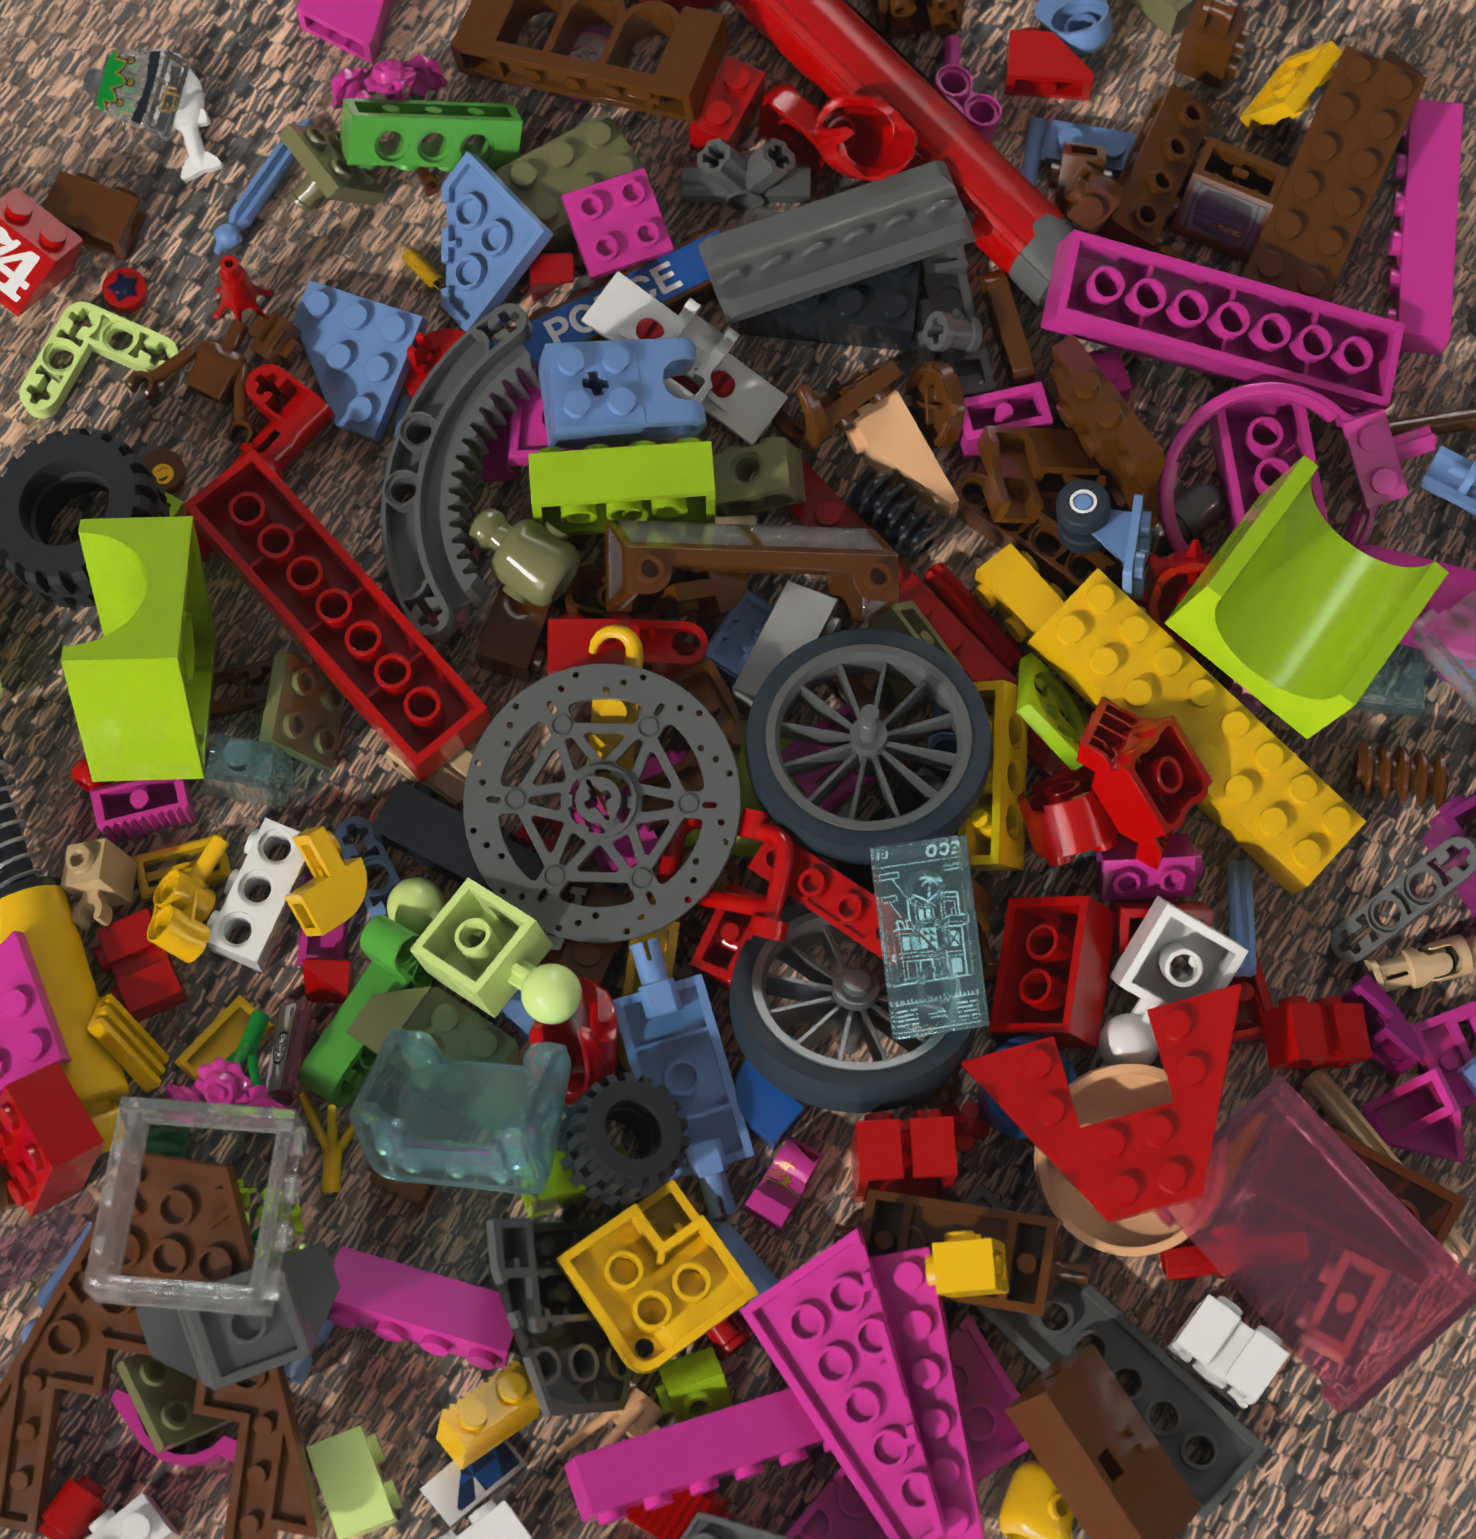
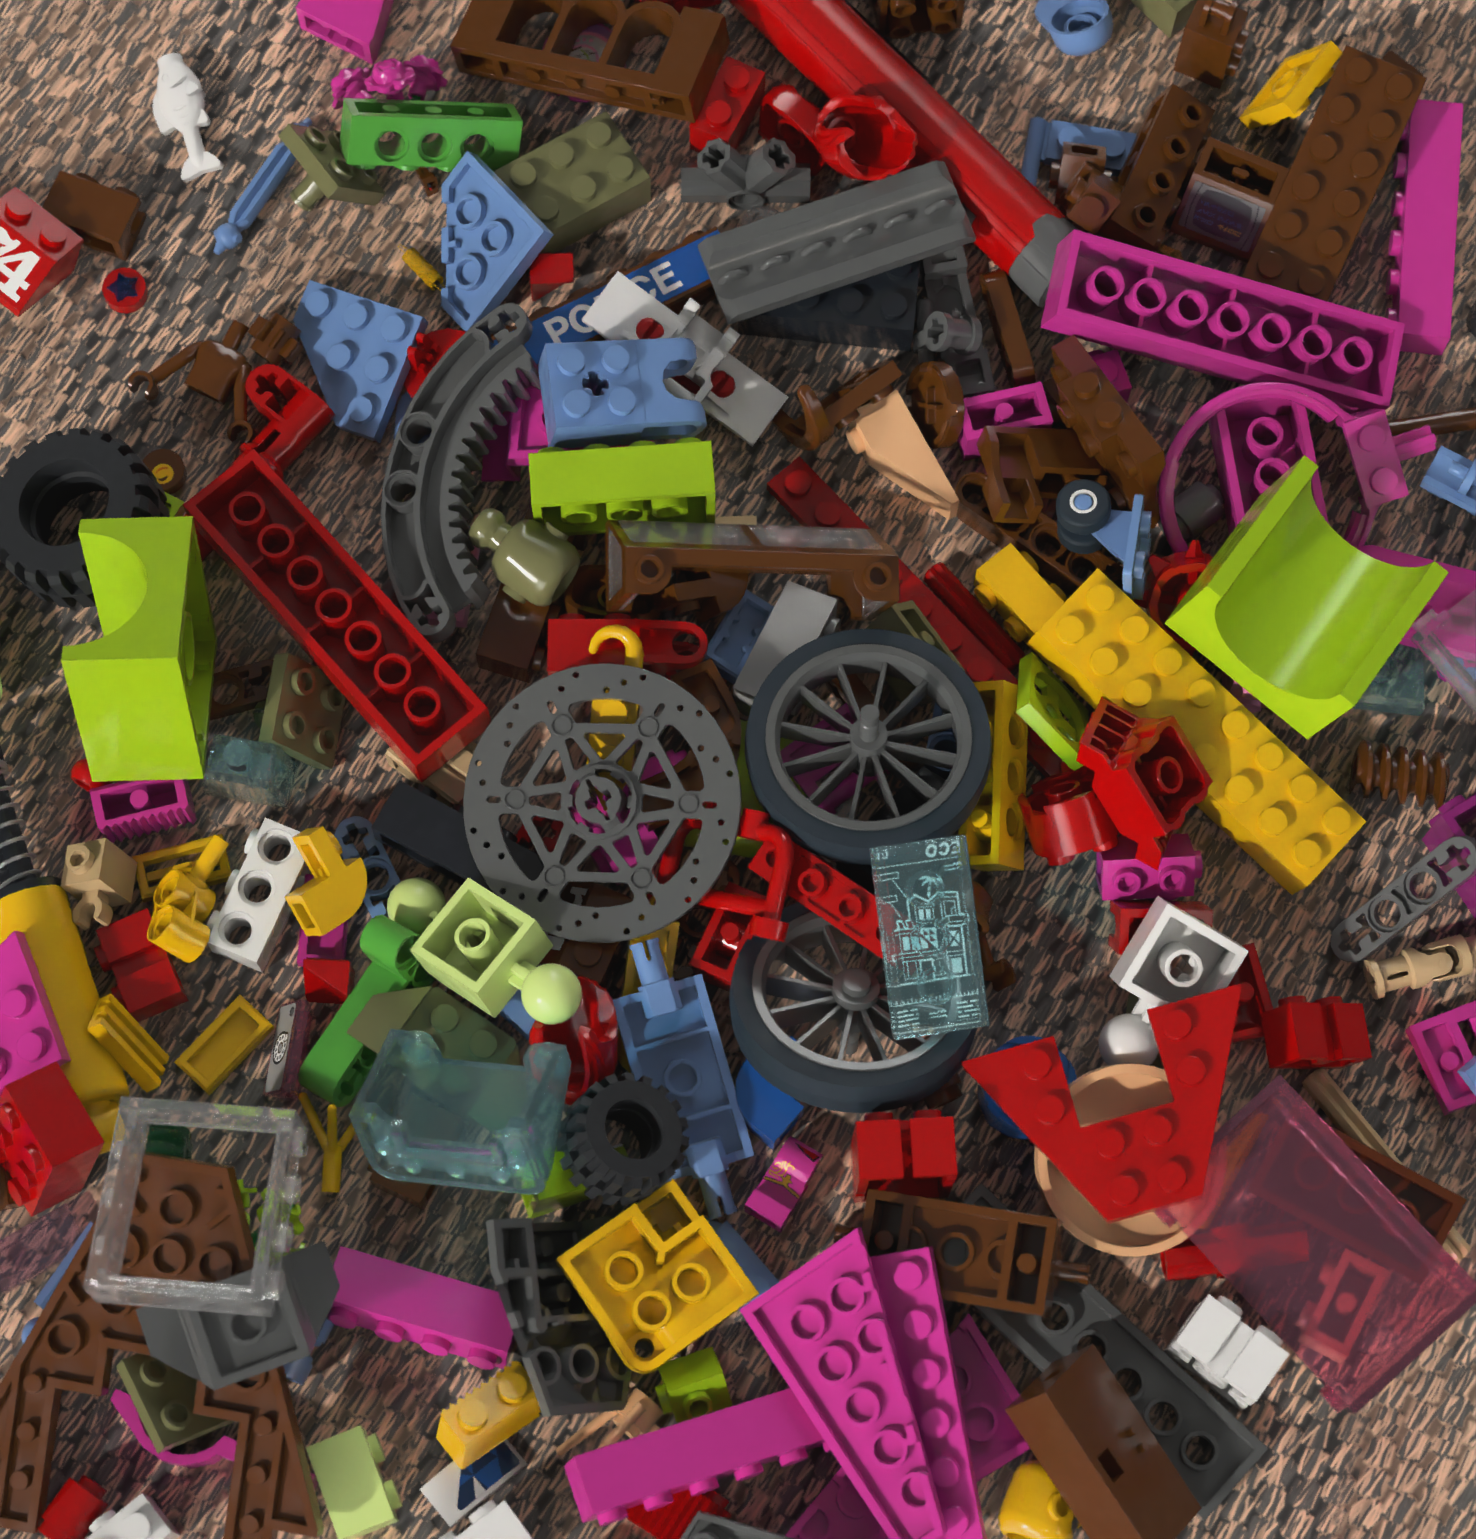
(92, 339): yellowish green beam -> none
(139, 88): clear torso -> none
(223, 1079): dark pink plant -> none
(238, 290): red piece -> none
(617, 224): dark pink plate -> none
(729, 1337): red bush -> none
(776, 485): olive brick -> none
(894, 515): black piece -> none
(955, 86): dark pink beam -> none
(967, 1124): red plant -> none
(967, 1266): yellow brick -> none
(1044, 67): red slope -> none
(1053, 970): red brick -> none
(1242, 912): medium blue axle -> none
(1389, 1033): magenta slope -> none
(1420, 1117): dark pink slope -> none

